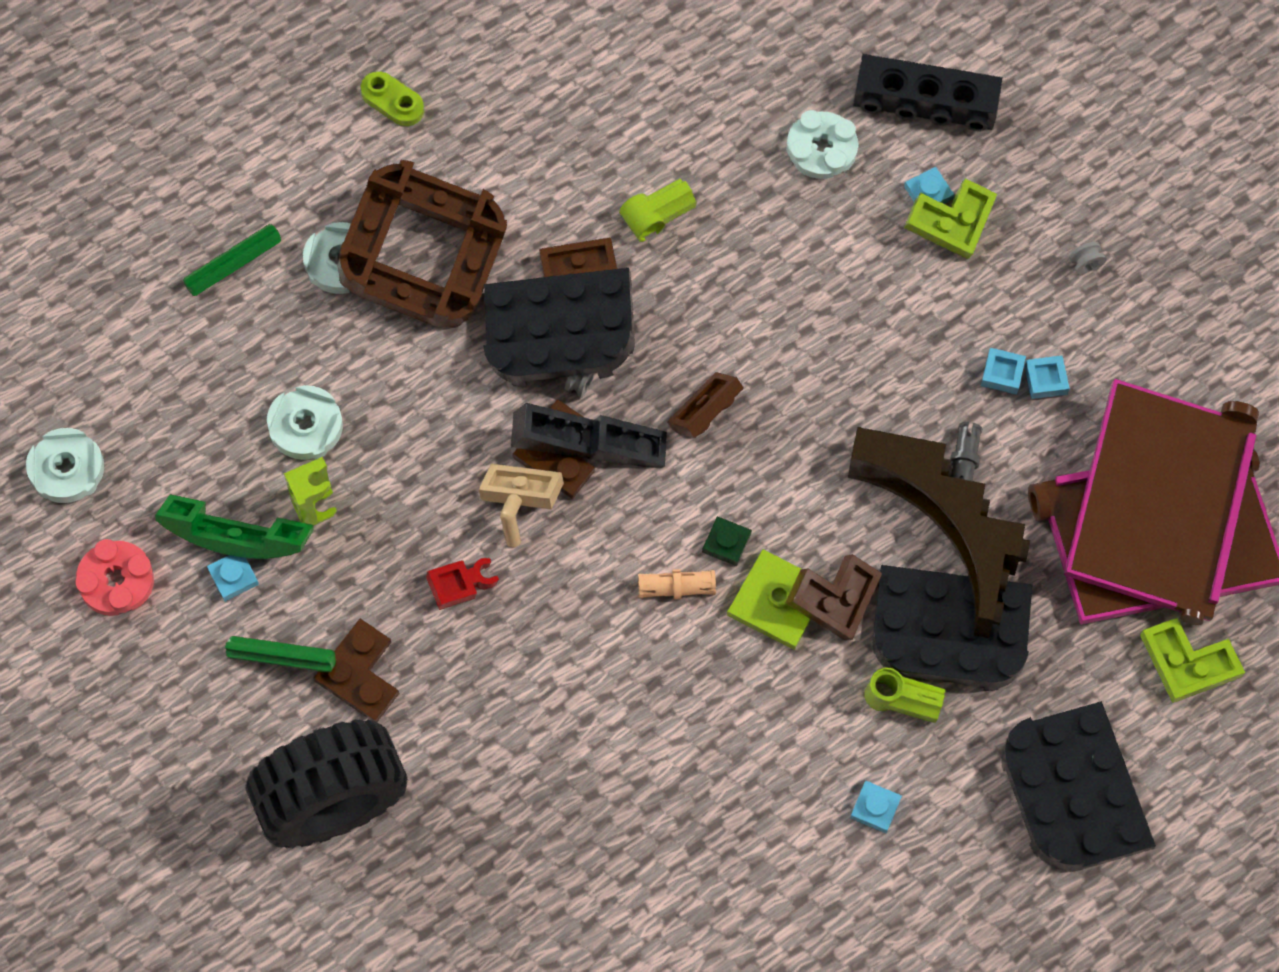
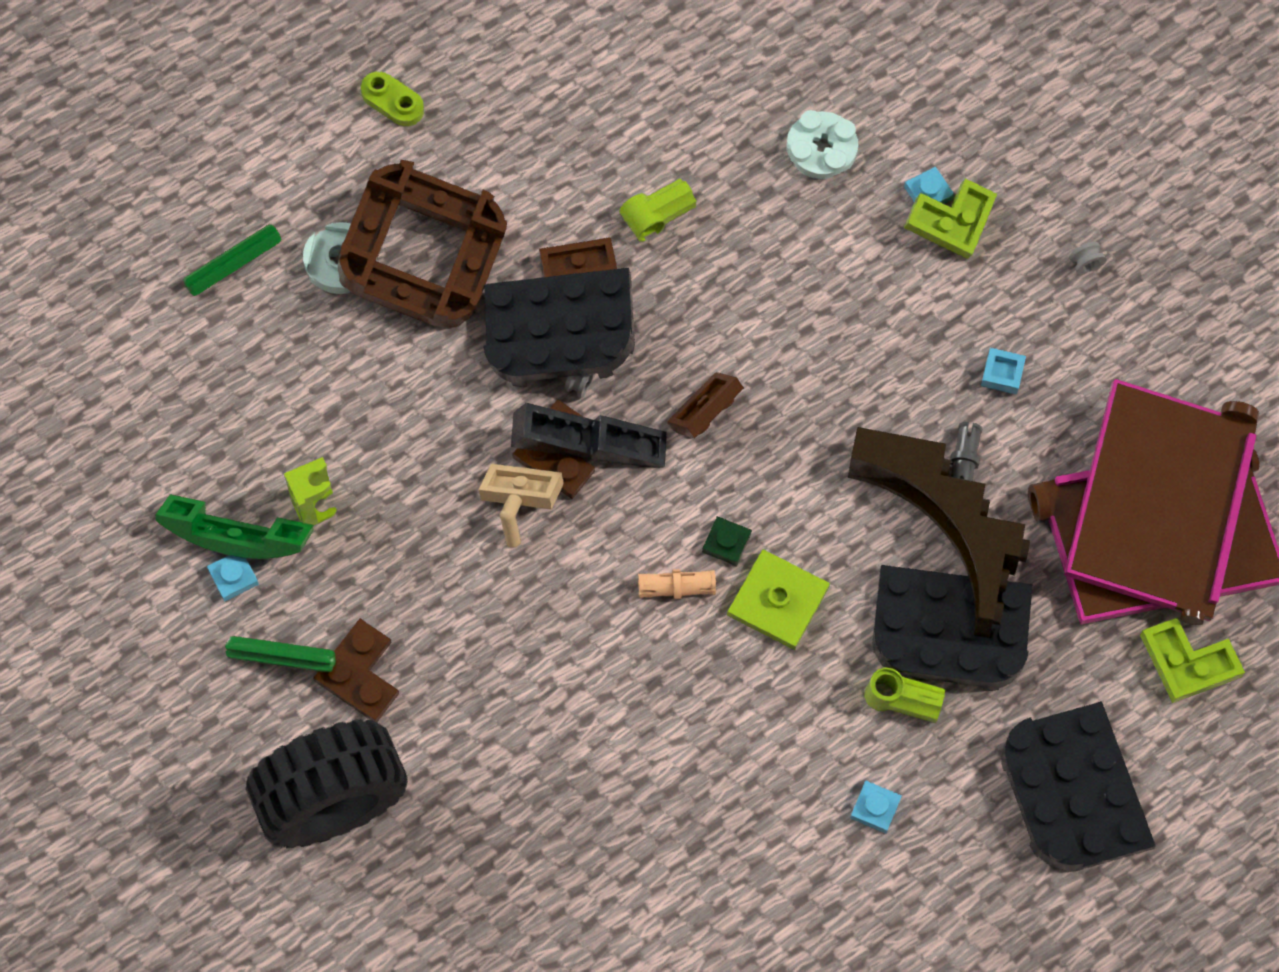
(51, 451): light aqua plate -> none
(107, 557): coral plate -> none
(295, 405): light aqua plate -> none
(457, 584): red plate -> none
(836, 604): reddish brown plate -> none
(942, 83): black brick -> none
(1046, 377): medium azure plate -> none

